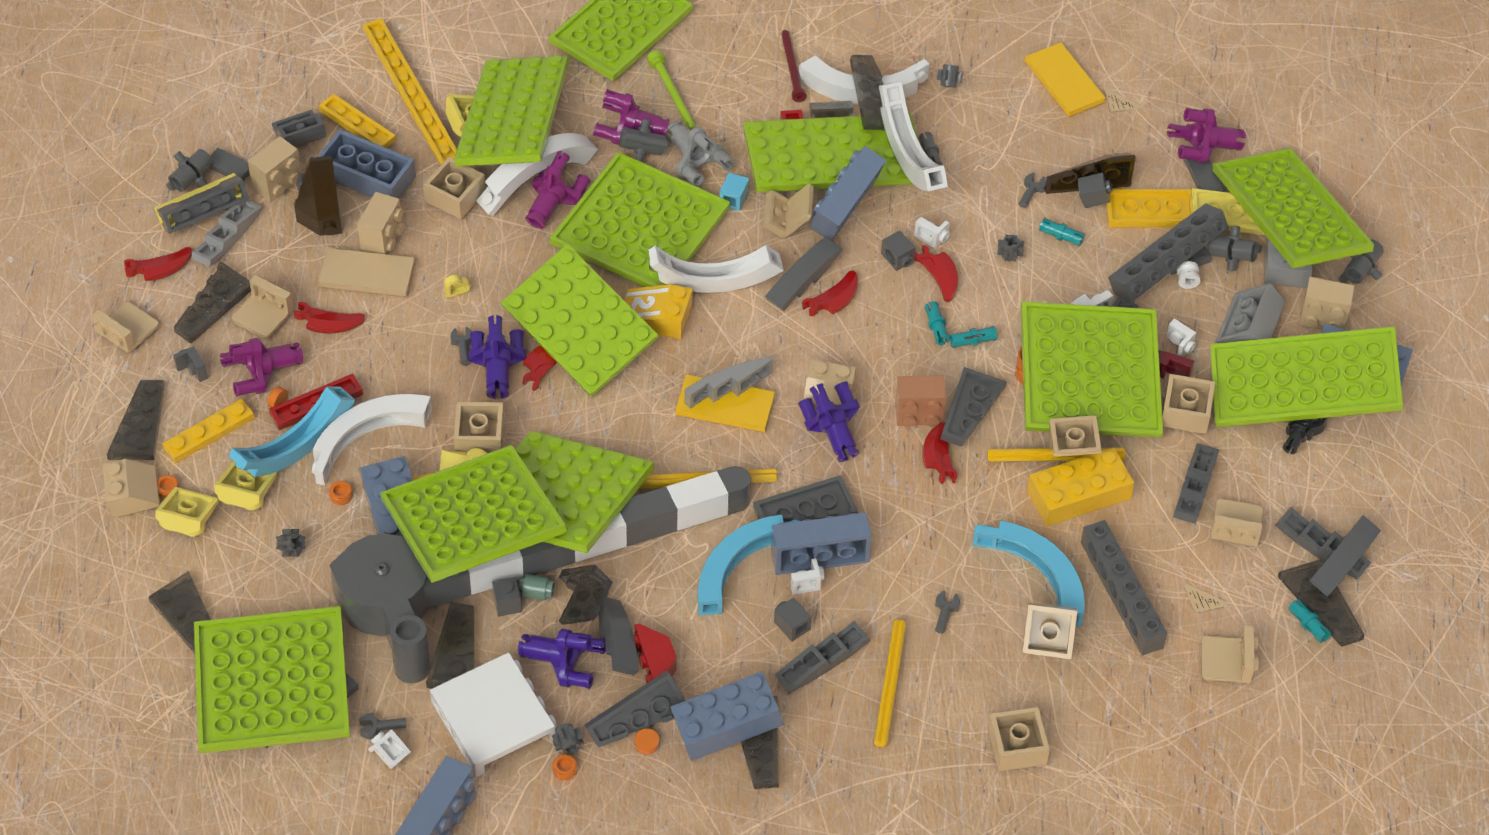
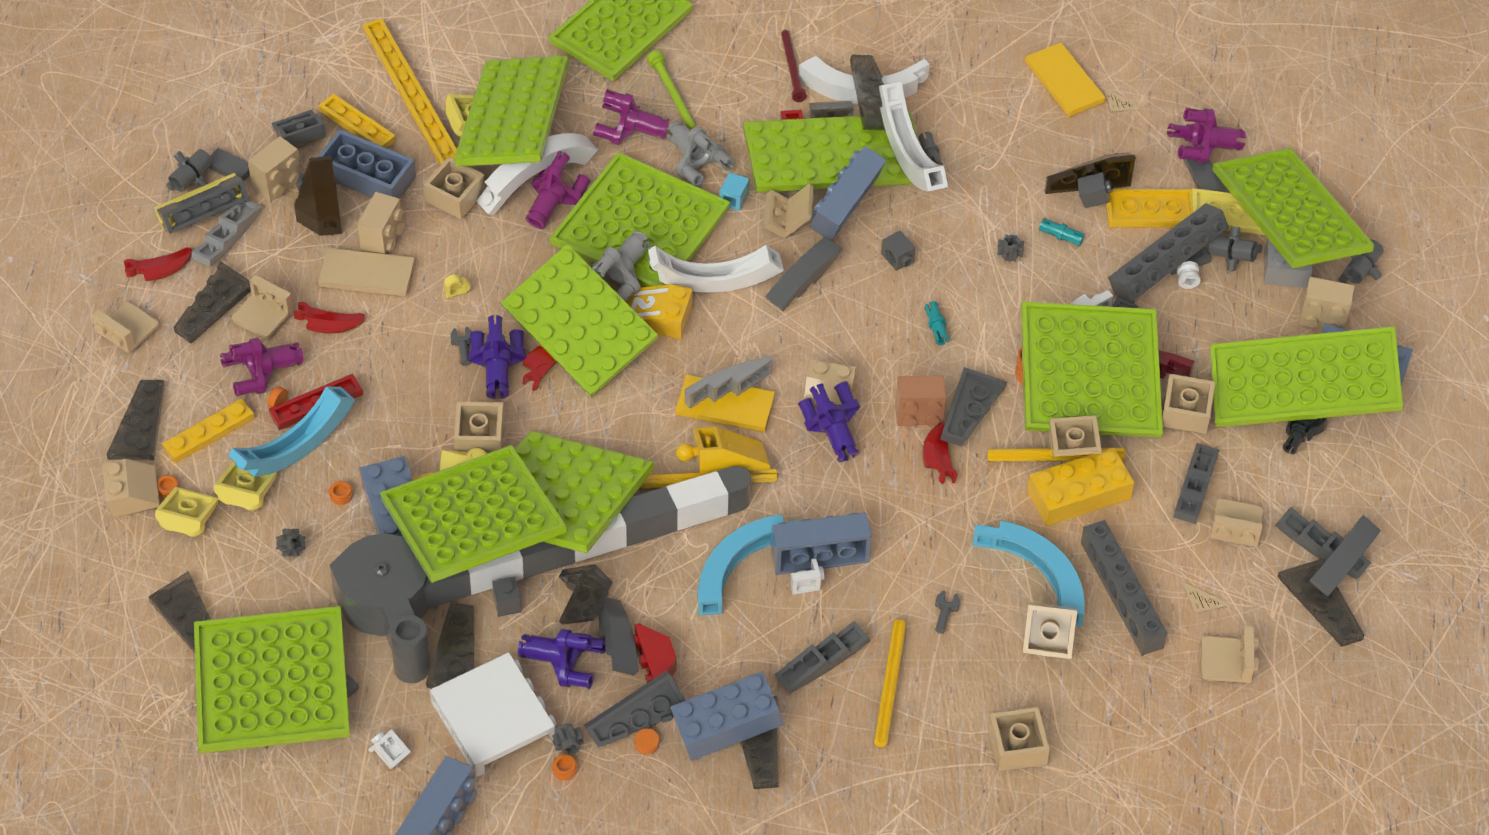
(190, 359): dark grey bracket -> none
(364, 418): white arch -> none
(377, 725): dark grey bar -> none
(536, 587): sand green brick -> none
(619, 264): none -> light grey wheel
(642, 140): dark grey pin -> none
(721, 448): none -> yellow slope
(792, 619): dark grey brick -> none
(809, 502): dark grey wing -> none
(834, 298): red piece -> none
(930, 233): white bracket -> none
(942, 270): red piece -> none
(949, 76): dark grey gear -> none
(987, 335): teal pin -> none
(1031, 189): dark grey bar -> none
(1182, 336): white bracket -> none
(1252, 315): light grey slope -> none
(1309, 621): teal pin -> none

